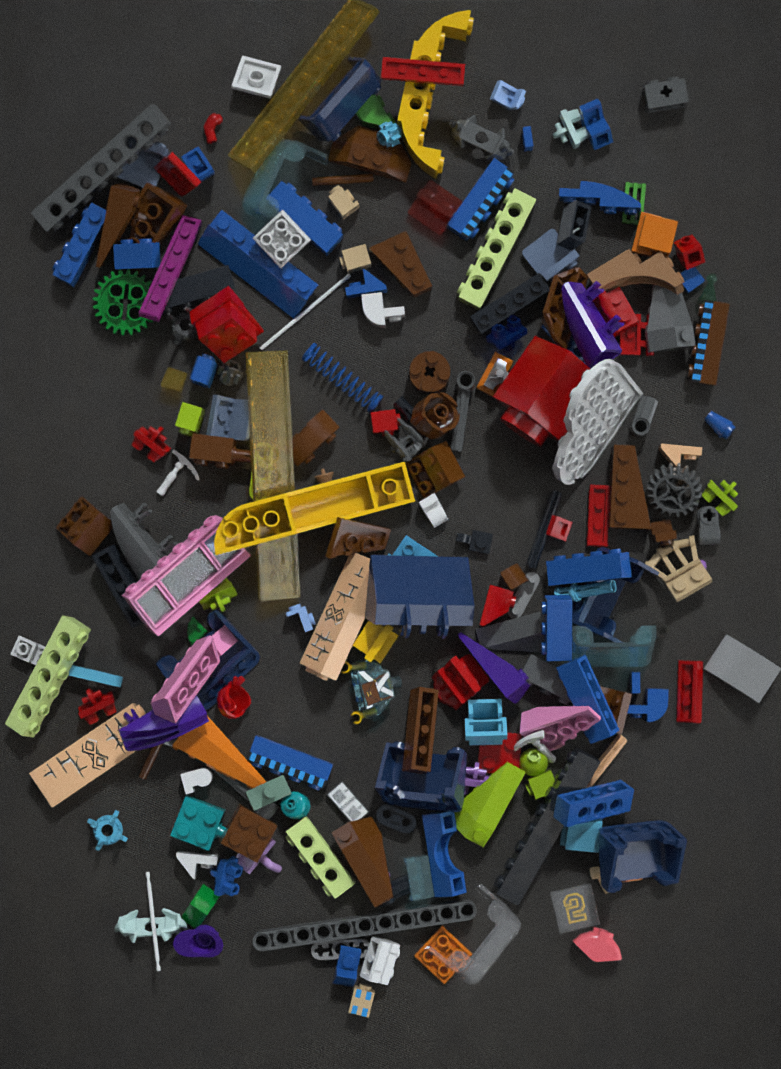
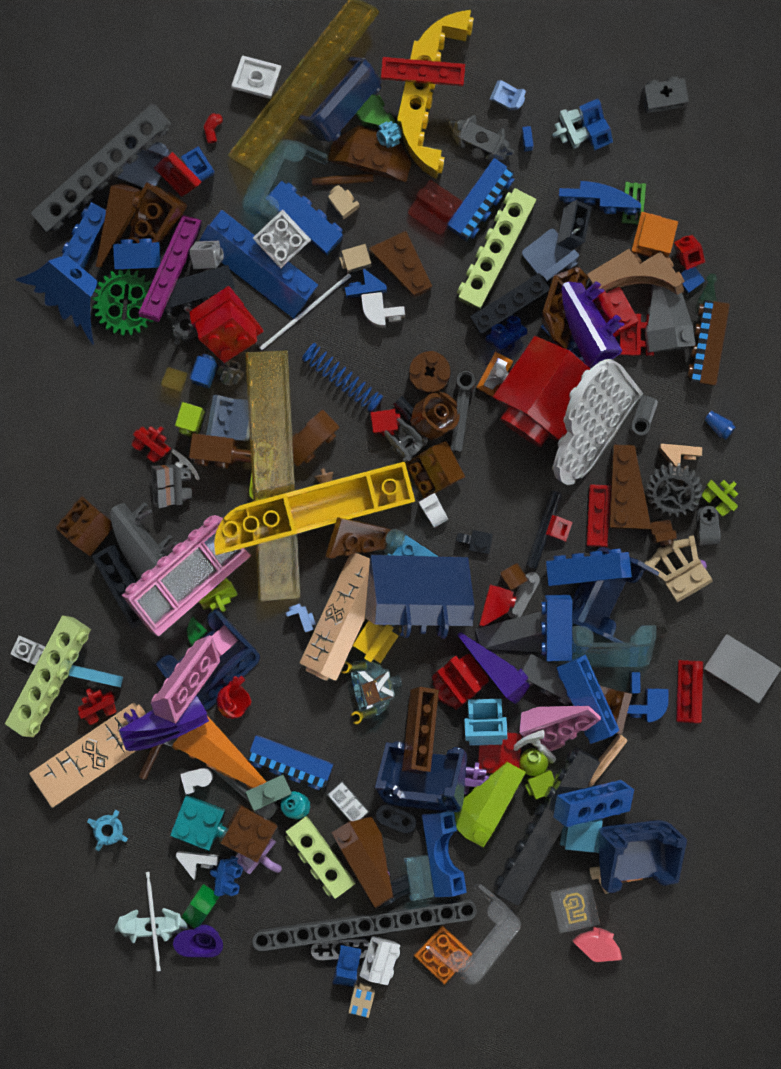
(62, 289): none -> blue piece
(168, 485): none -> dark grey hips
(206, 254): none -> light grey brick
(395, 538): none -> clear light blue plate
(578, 591): medium azure pin -> none

